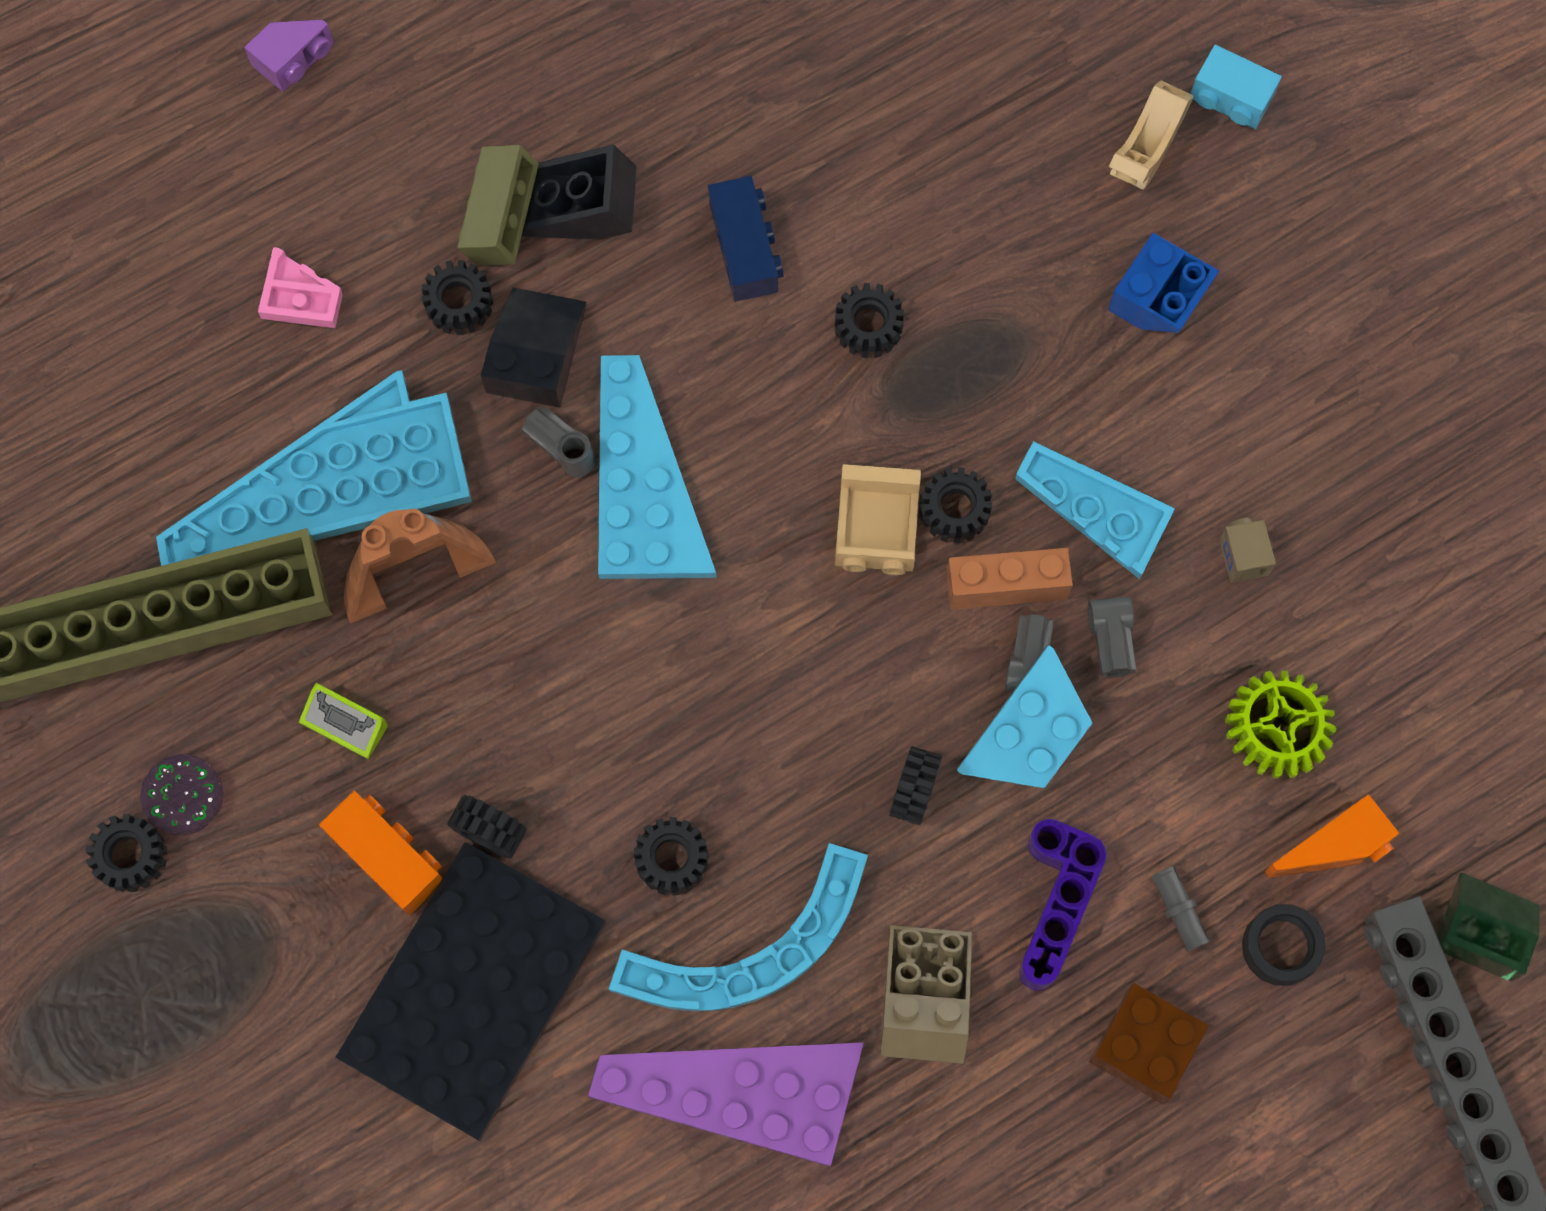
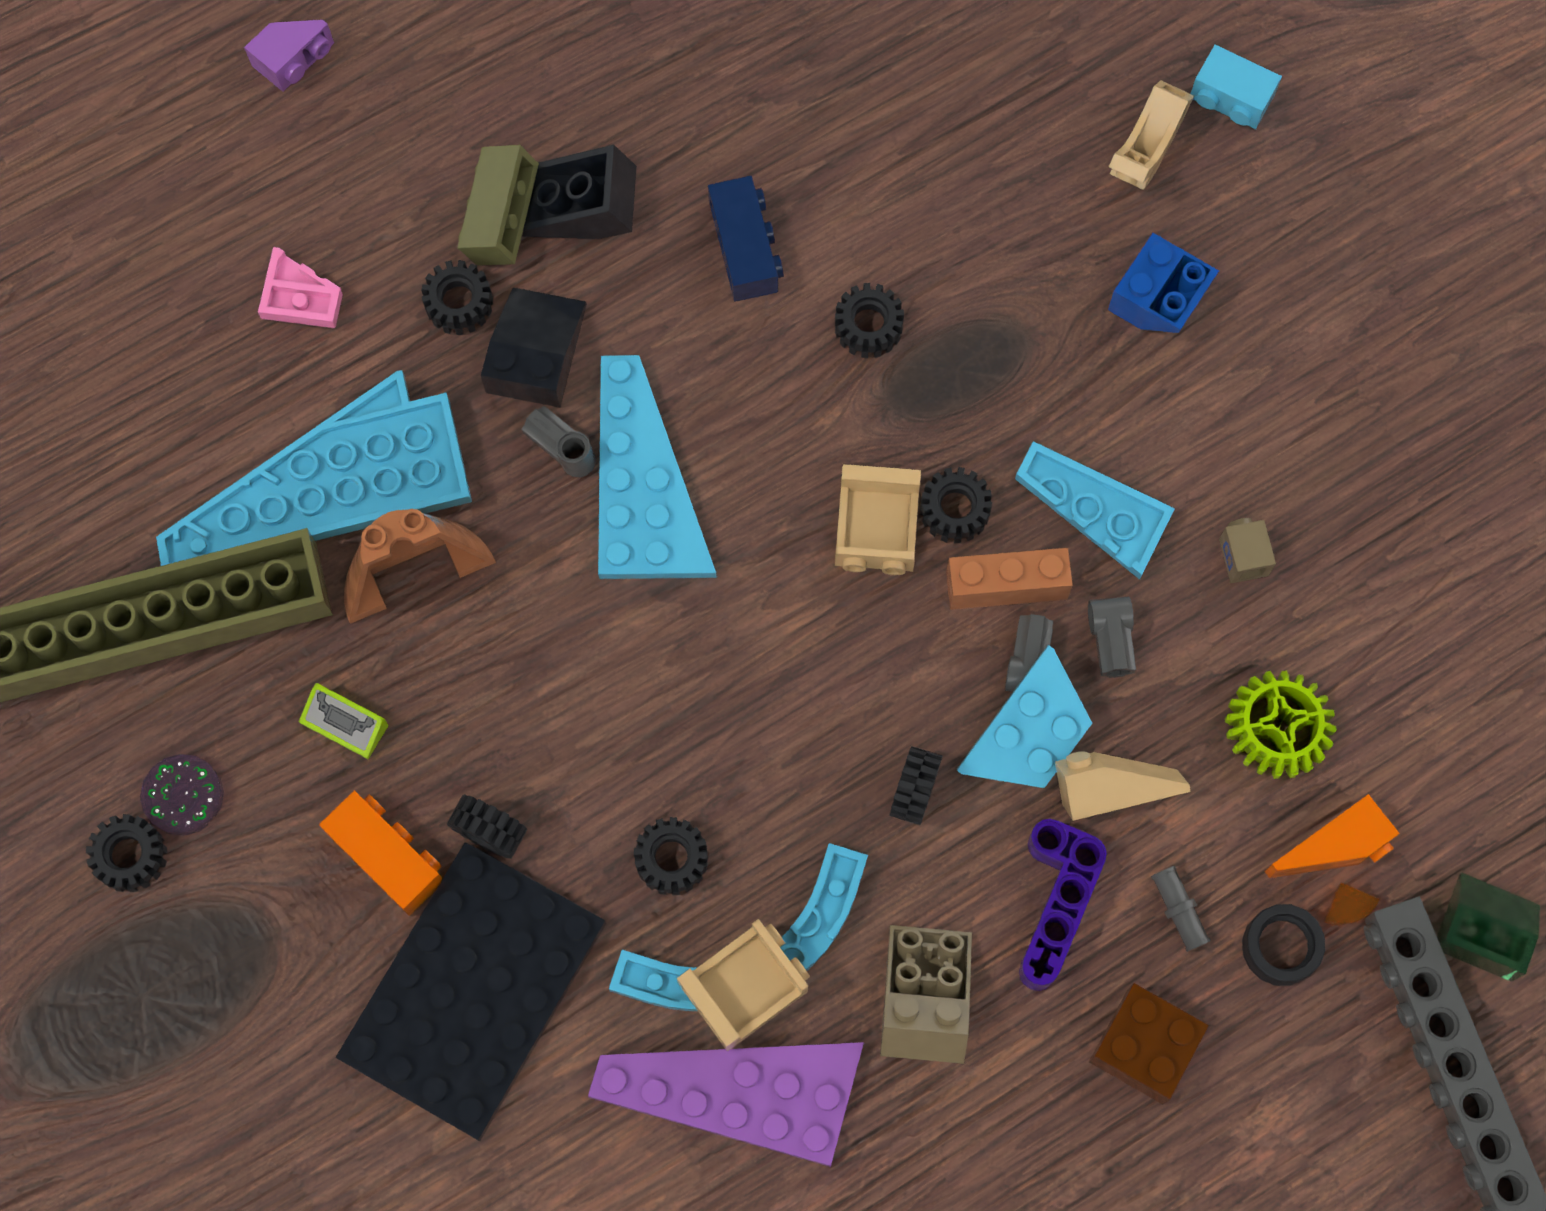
(745, 984): none -> tan panel
(1107, 783): none -> tan slope
(1349, 906): none -> clear orange tile

